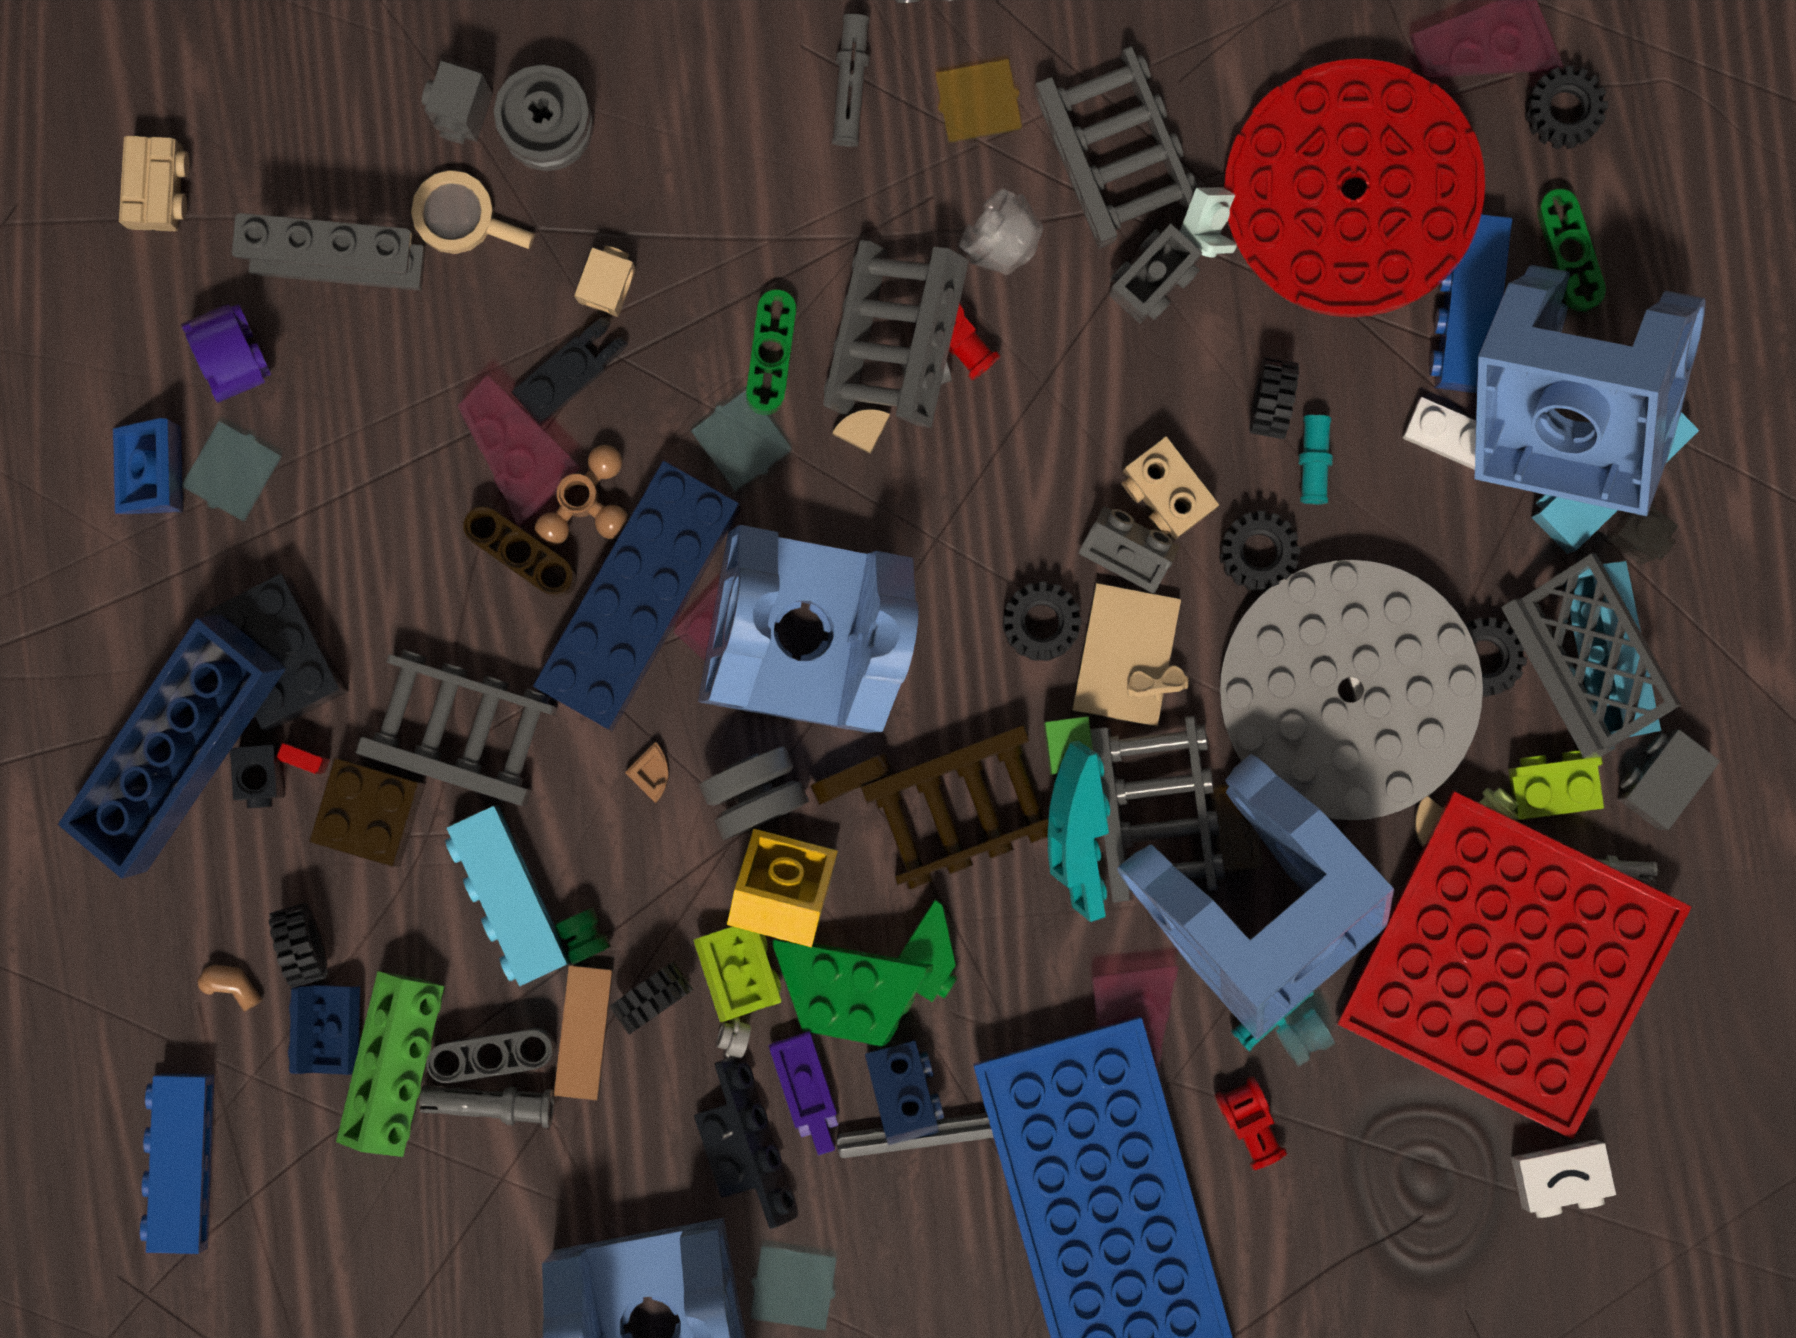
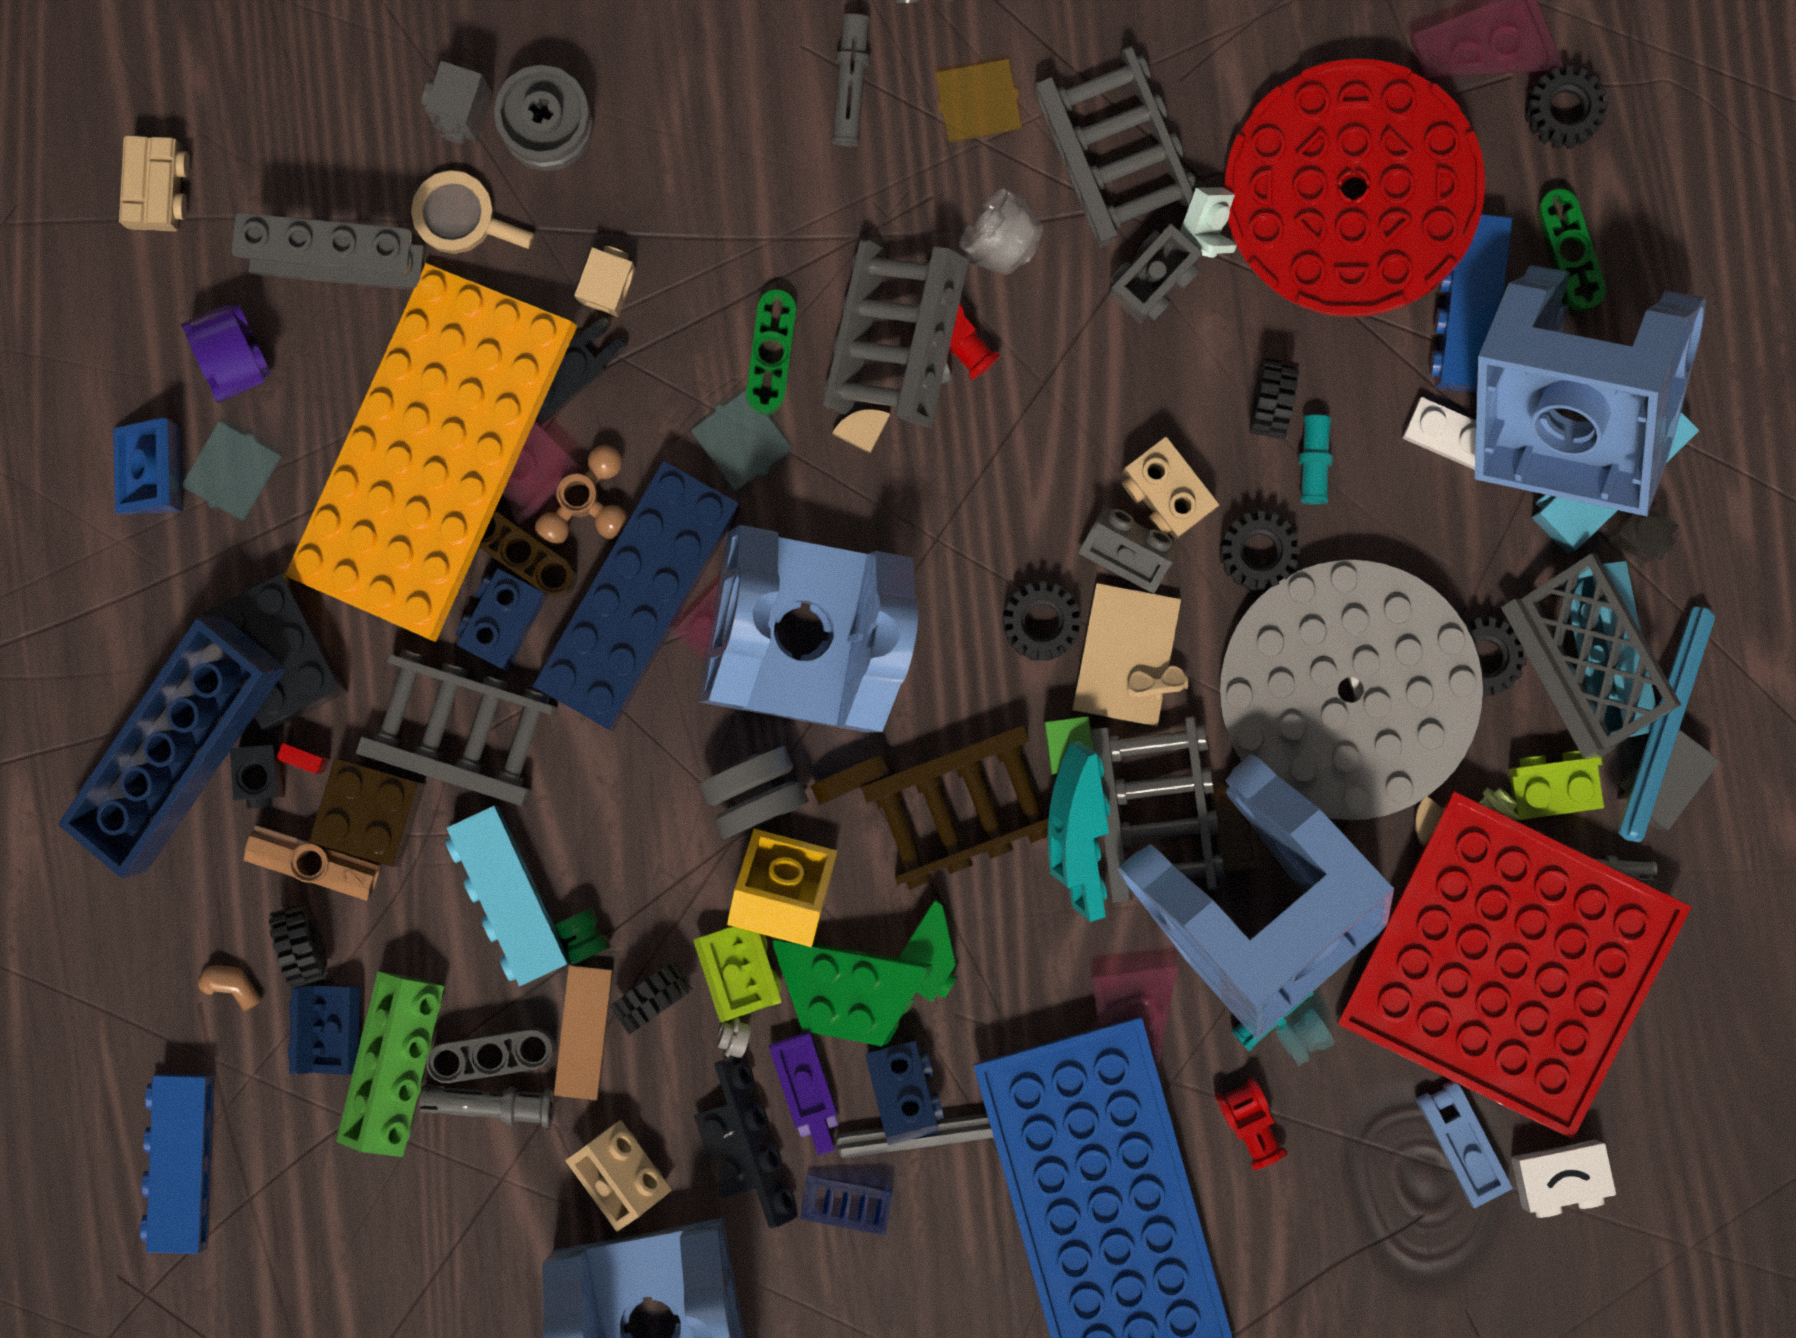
(286, 855): none -> medium nougat piece
(431, 451): none -> light orange plate
(500, 619): none -> dark blue brick
(618, 1175): none -> tan brick
(651, 772): medium nougat tile -> none
(793, 1288): clear light blue piece -> none
(884, 1197): none -> clear blue slope
(1465, 1145): none -> medium blue plate
(1665, 729): none -> dark azure axle

